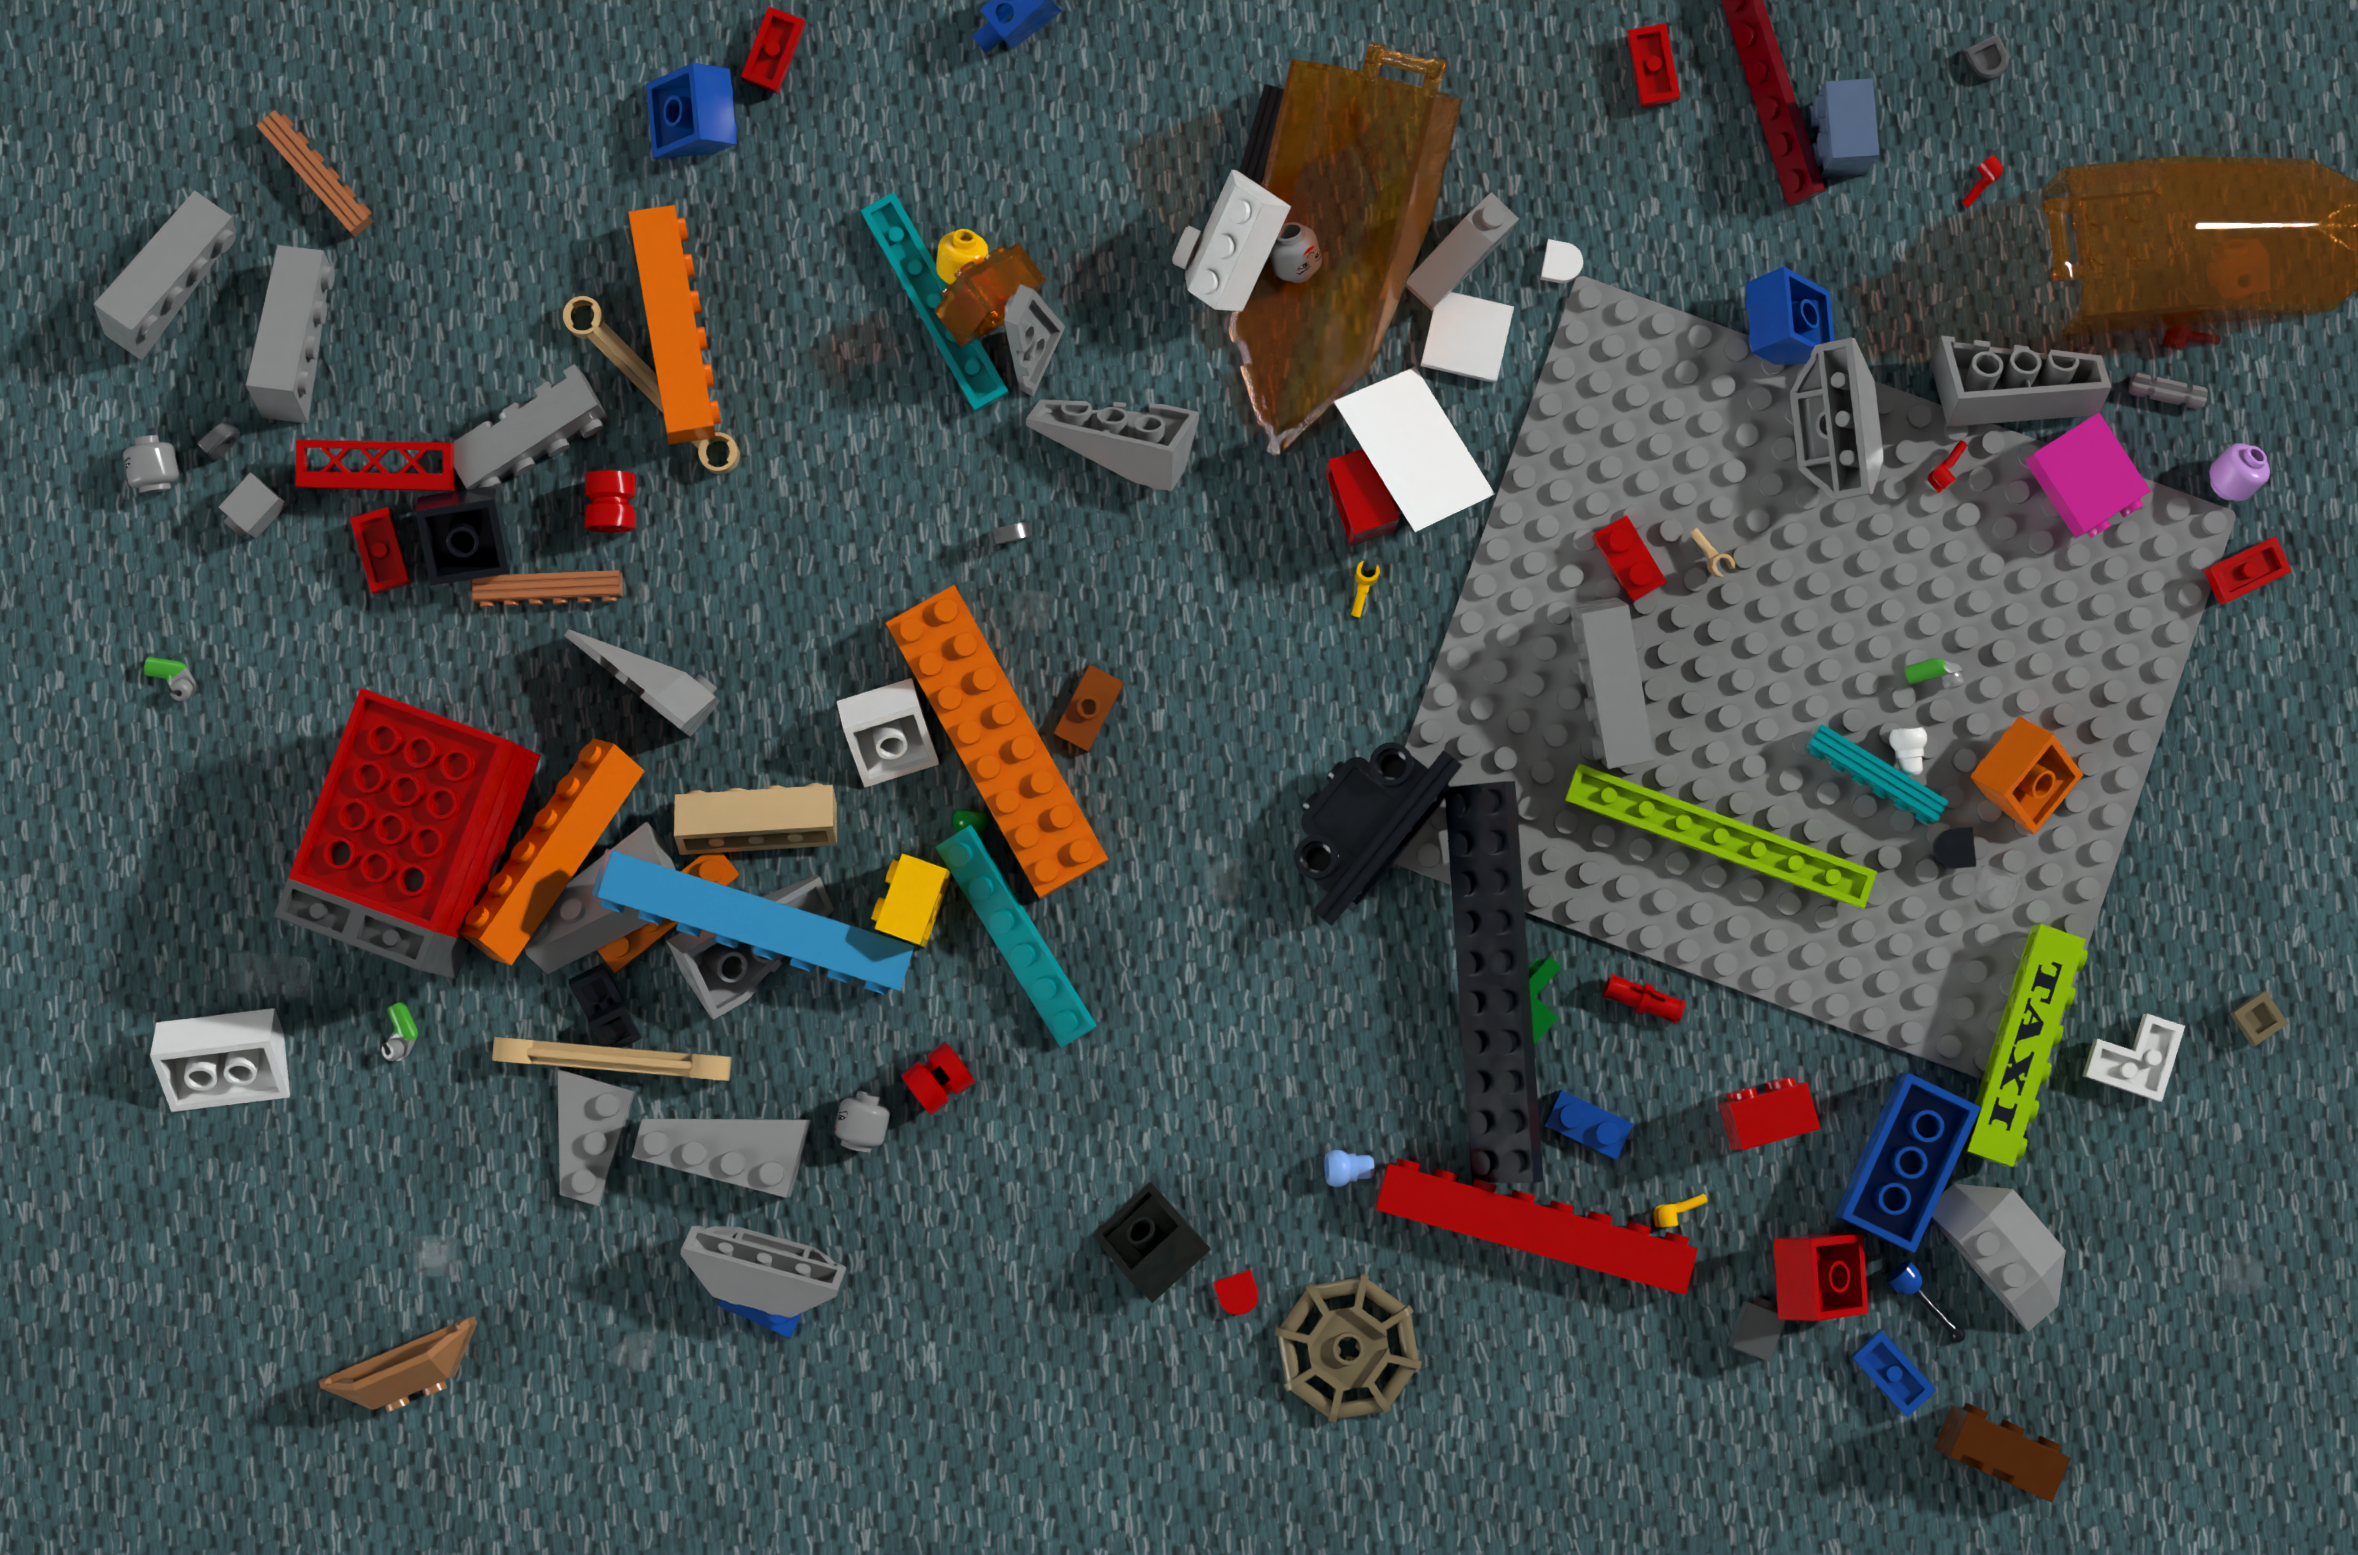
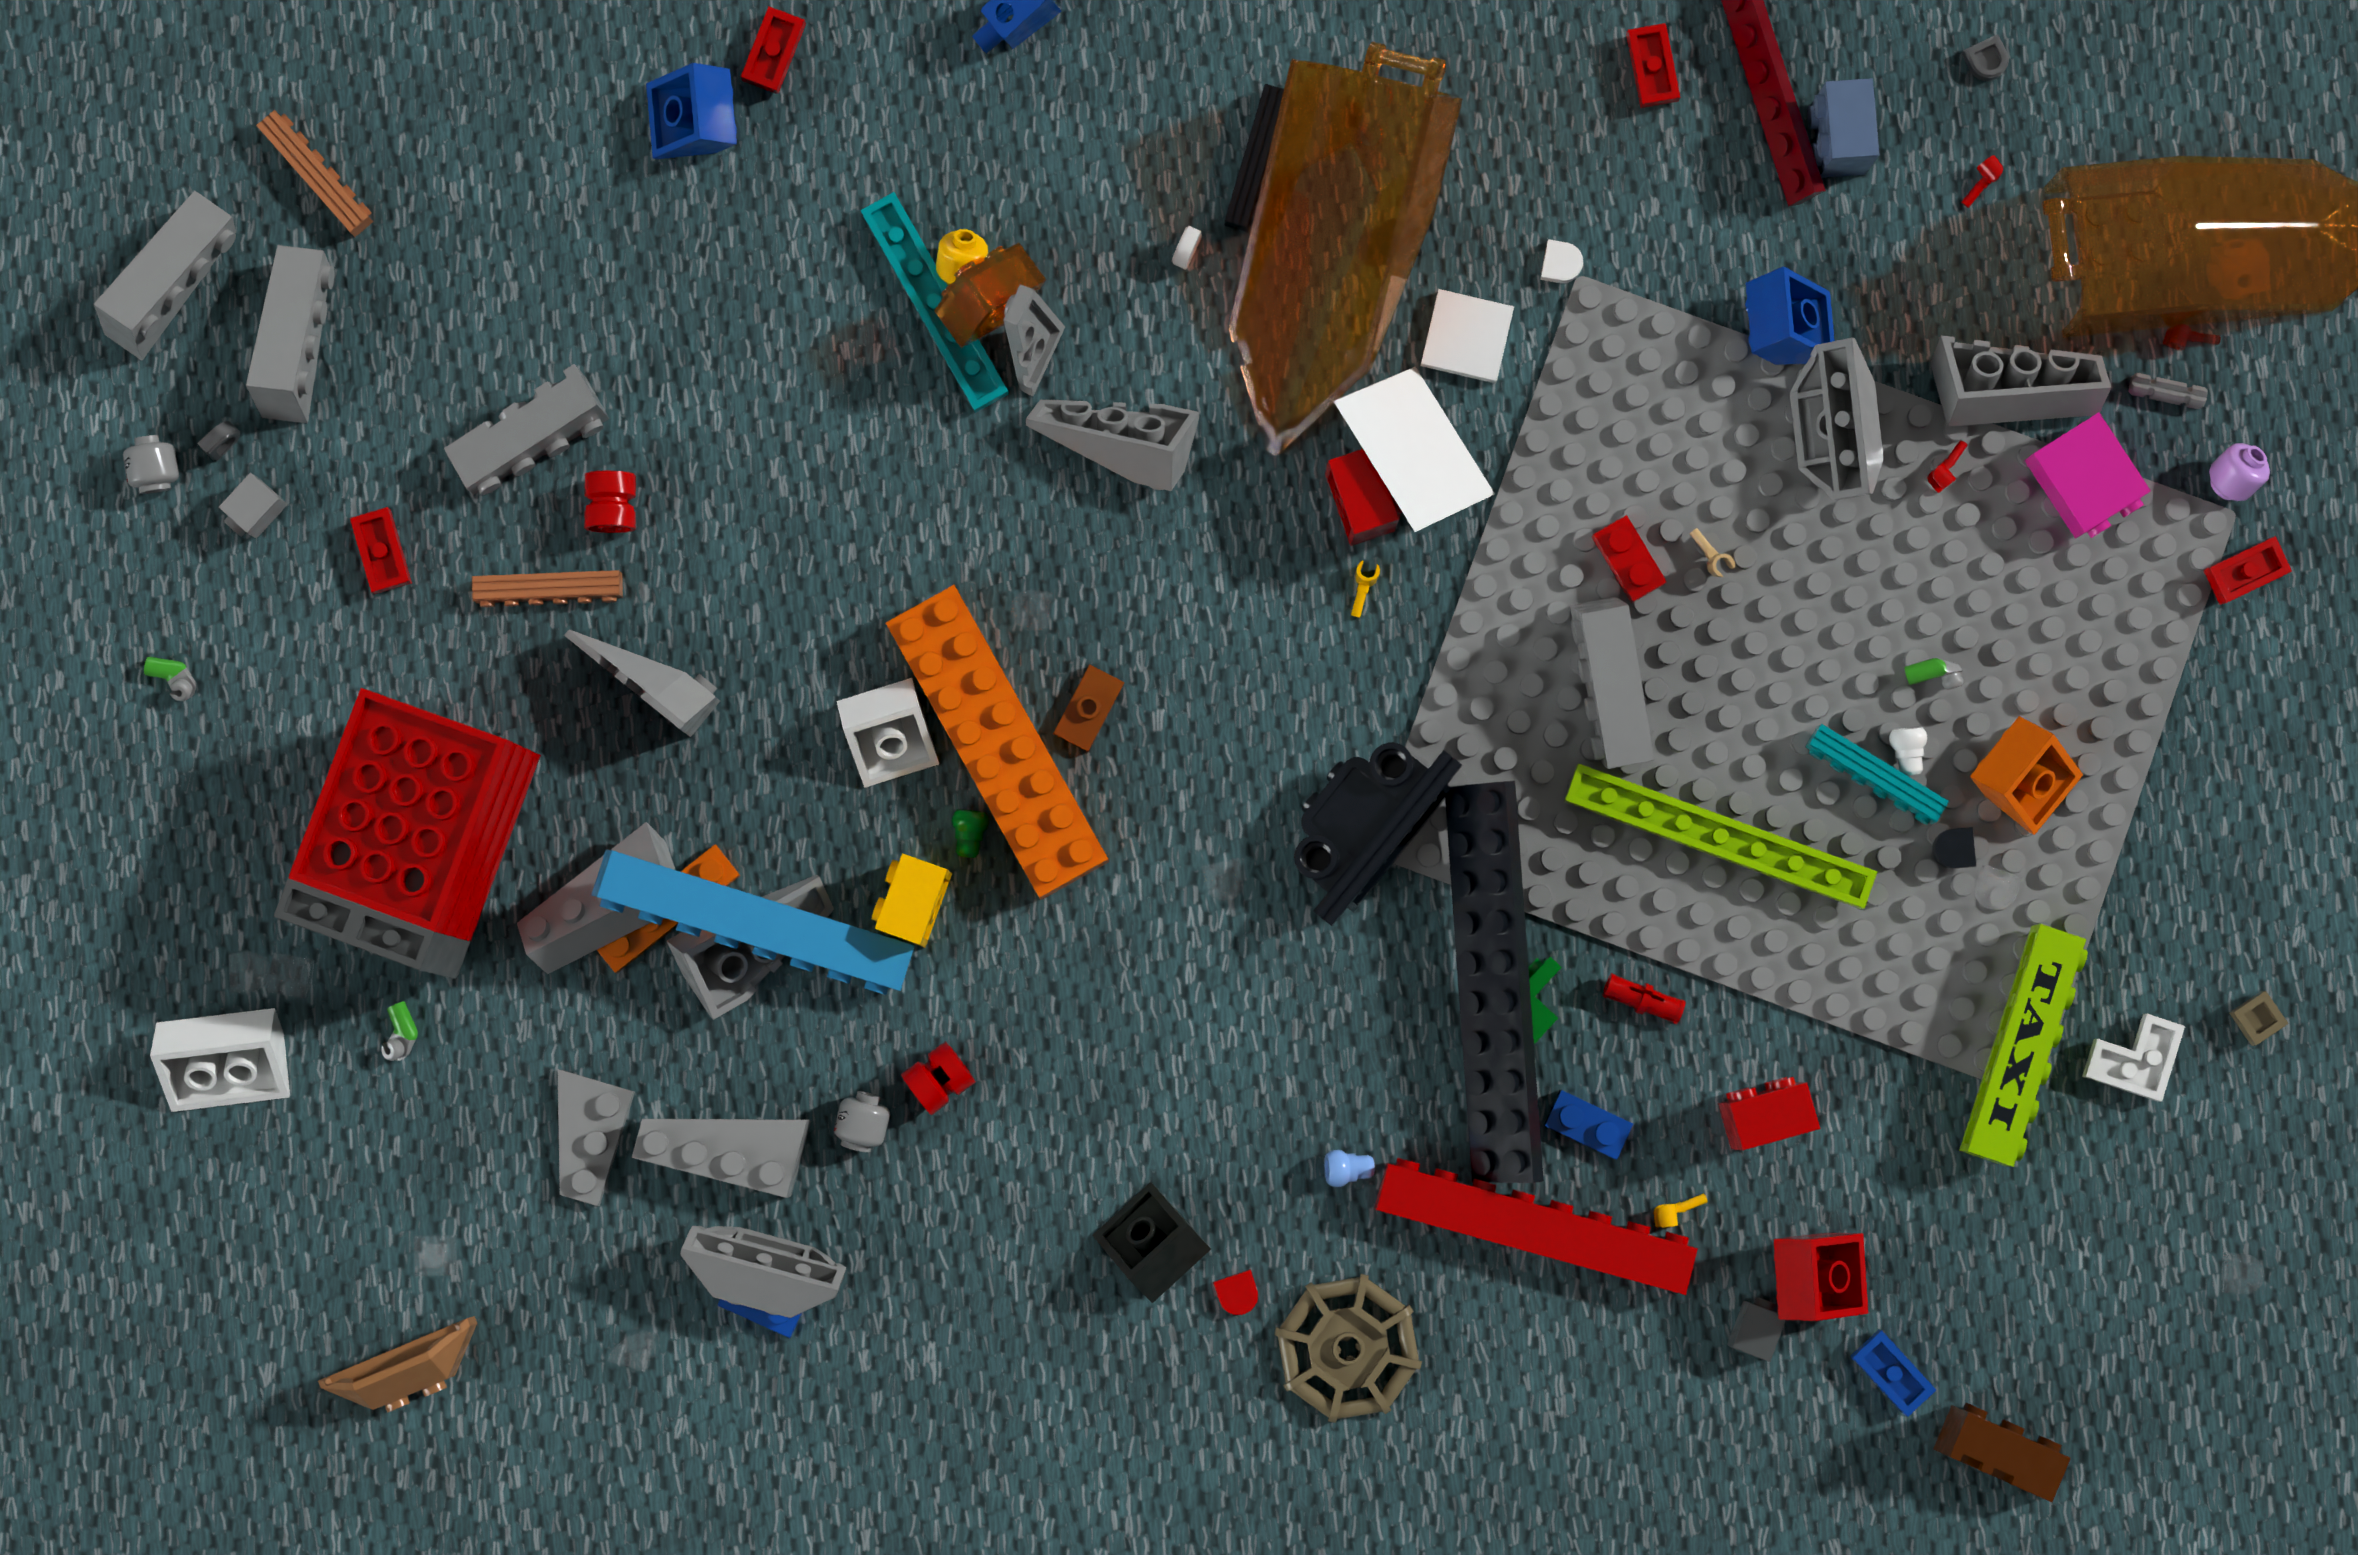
(376, 481): red fence -> none
(463, 535): black brick -> none
(551, 851): orange brick -> none
(604, 1007): black slope -> none
(611, 1058): tan piece -> none
(638, 372): tan piece -> none
(672, 324): orange brick -> none
(755, 819): tan brick -> none
(1011, 533): flat silver tile -> none
(1016, 936): teal plate -> none
(1235, 244): white slope -> none
(1295, 253): light grey head -> none
(1462, 251): light grey slope -> none
(1907, 1162): blue brick -> none
(1908, 1280): hinge -> none
(2004, 1247): light grey wedge -> none

